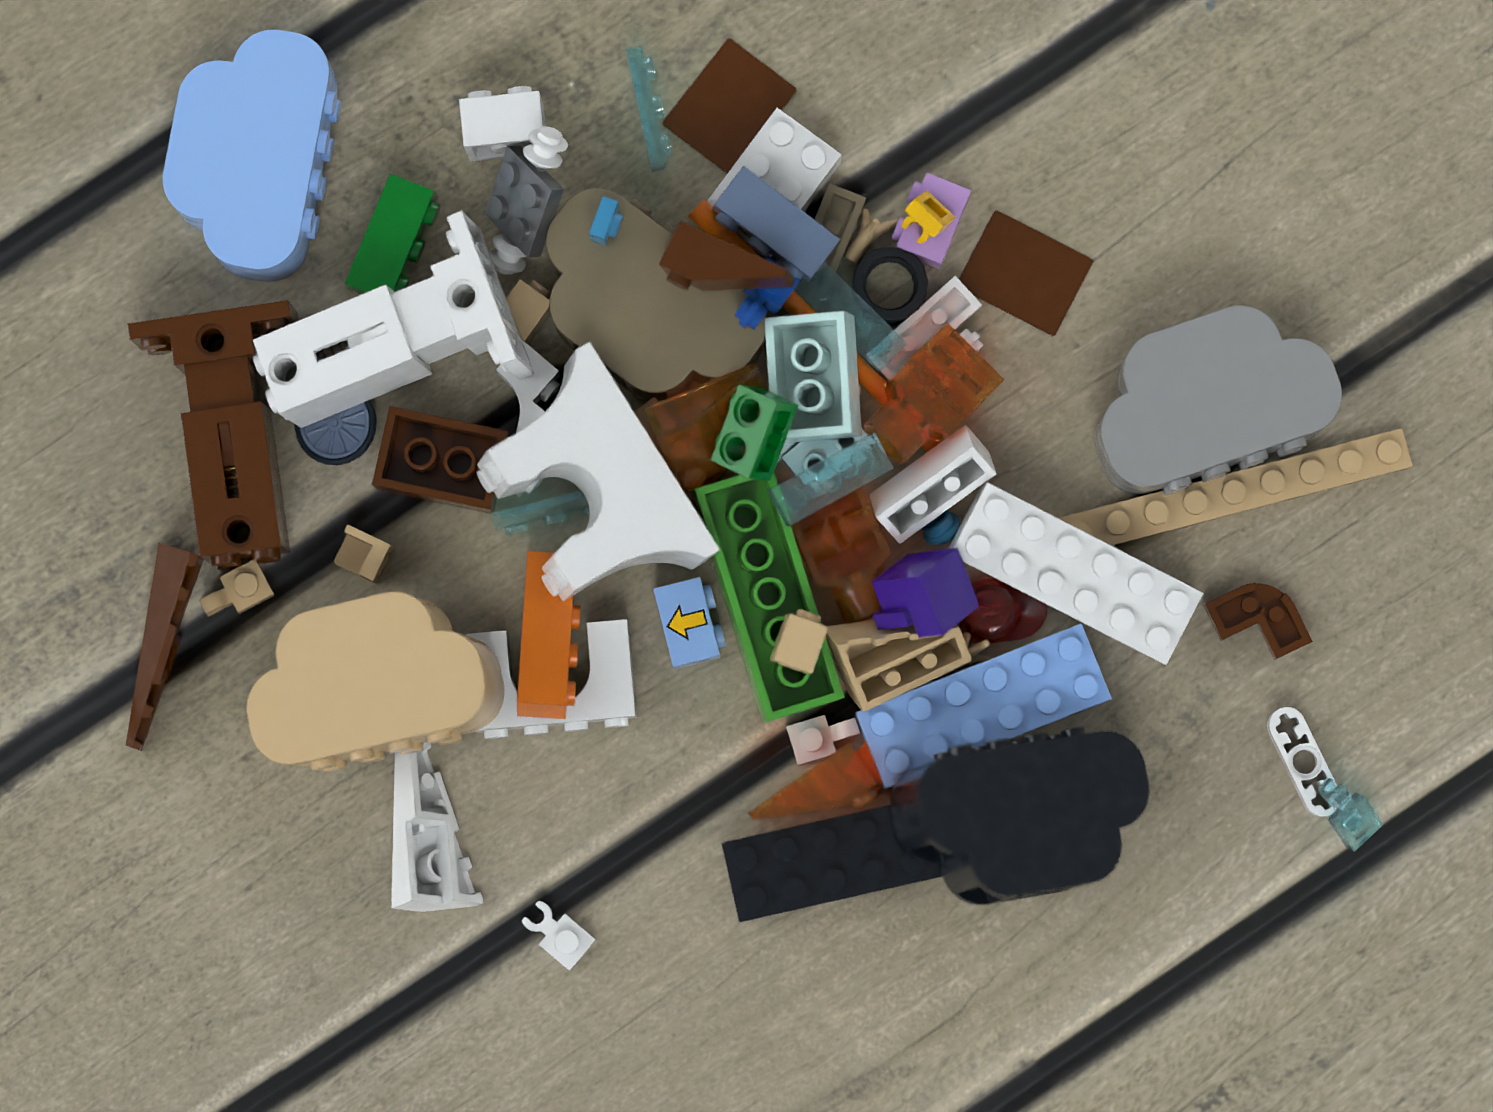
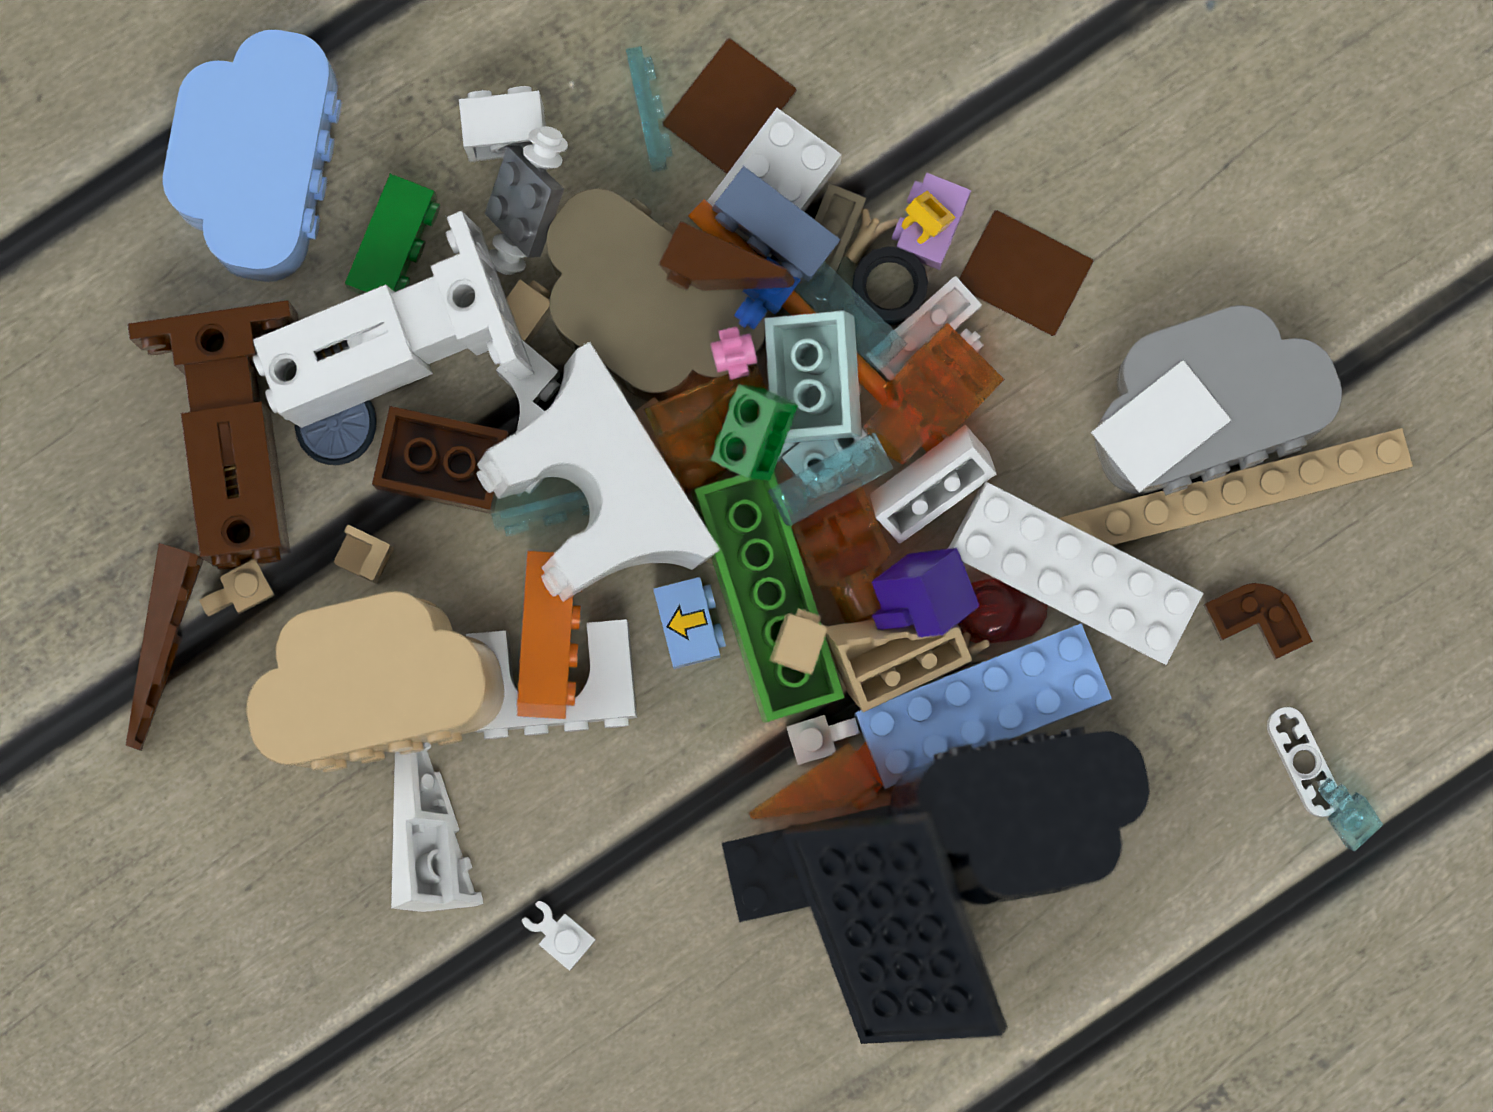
(606, 222): dark azure plate -> none
(733, 353): none -> bright pink gear
(895, 929): none -> black plate
(941, 529): dark azure plate -> none
(1161, 426): none -> white sticker

